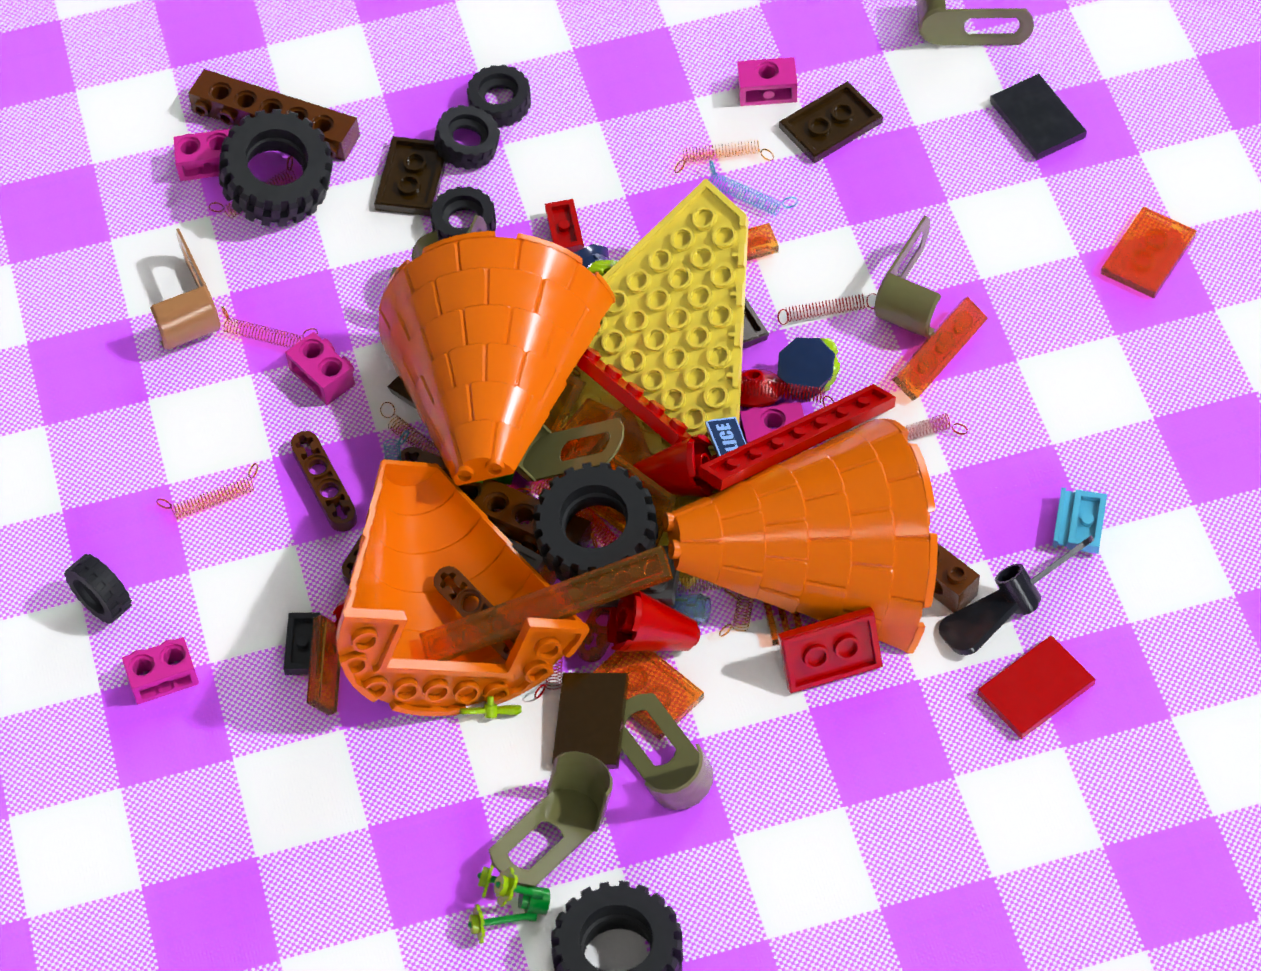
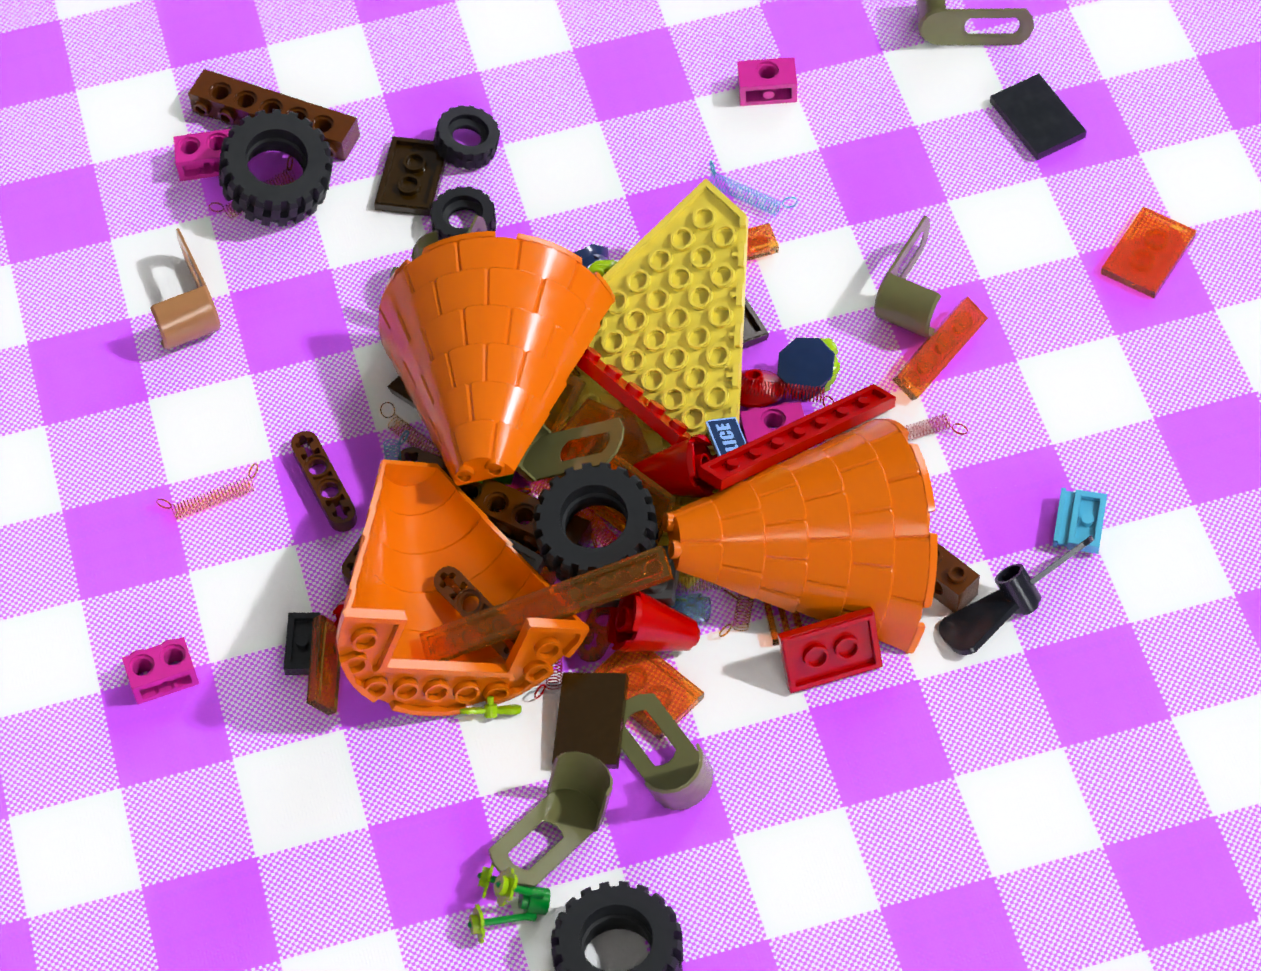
(98, 588): black tyre -> none
(229, 318): piece -> none
(318, 371): dark pink brick -> none
(501, 77): black tyre -> none
(564, 224): red plate -> none
(684, 161): clear orange piece -> none
(787, 313): piece -> none
(830, 122): dark brown tile -> none
(1036, 686): red tile -> none

